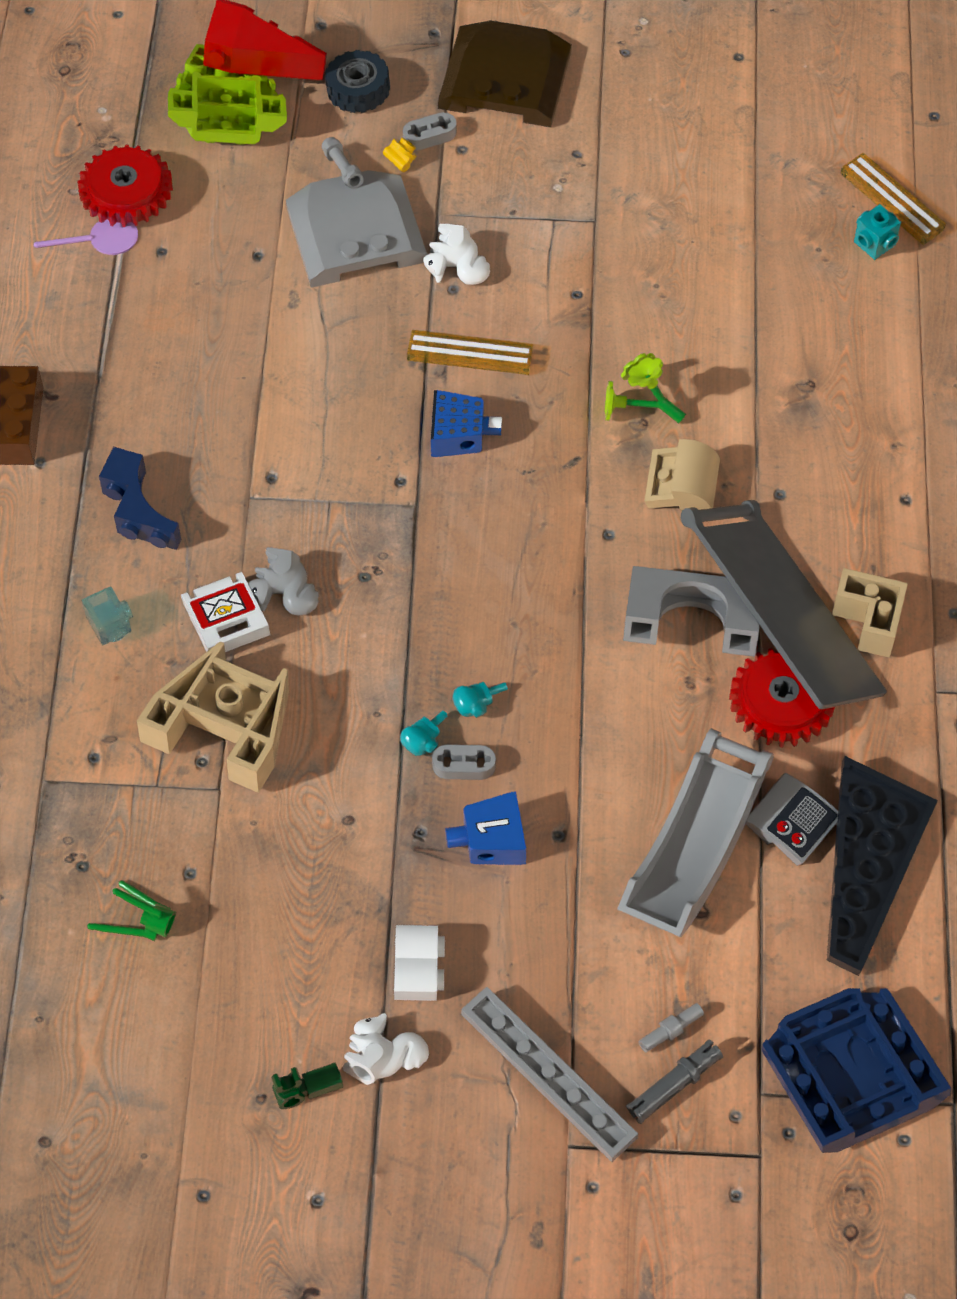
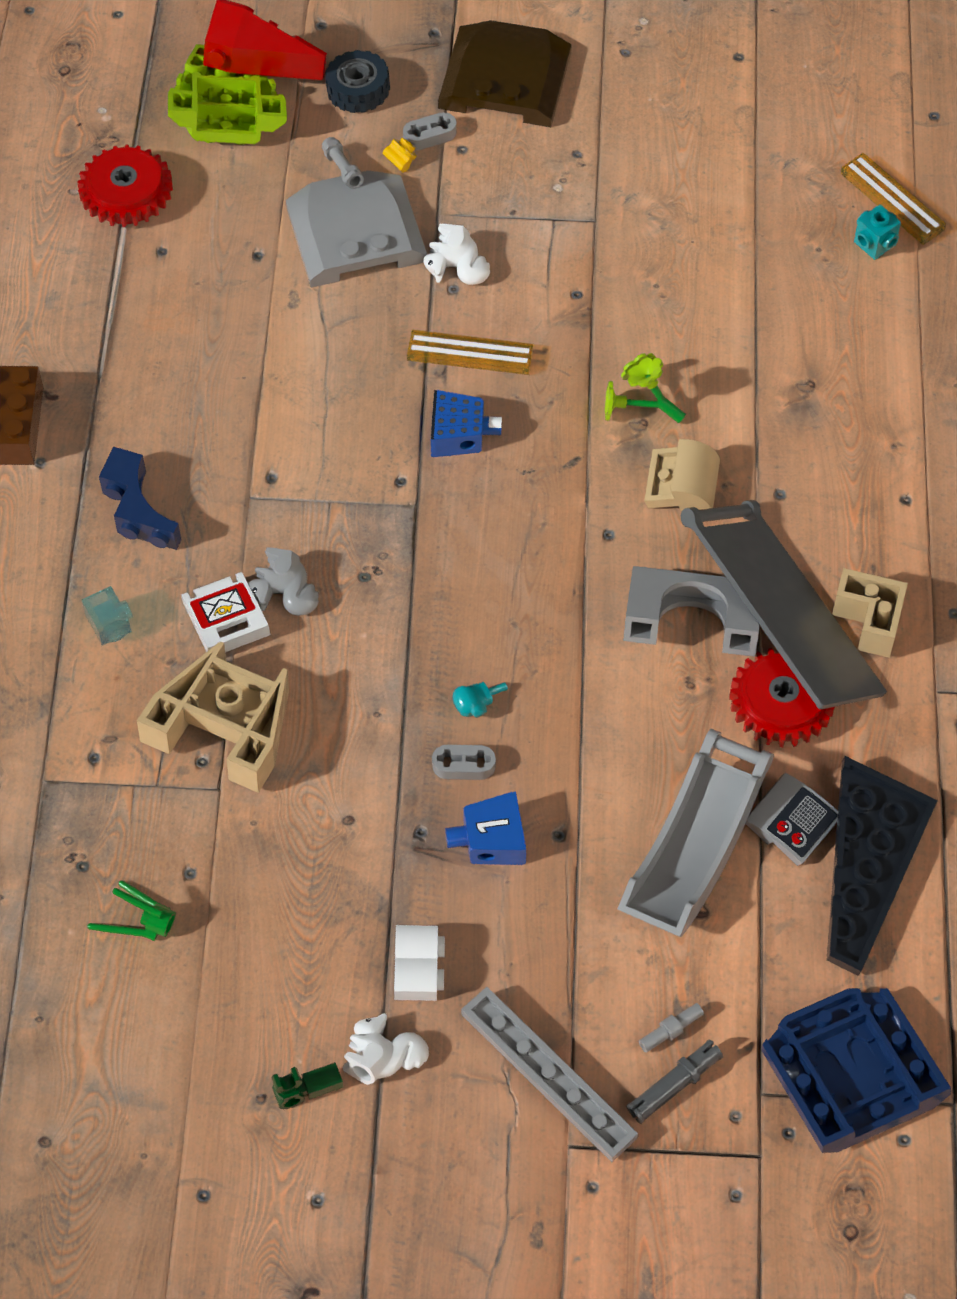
(104, 238): lavender piece -> none
(421, 735): teal piece -> none

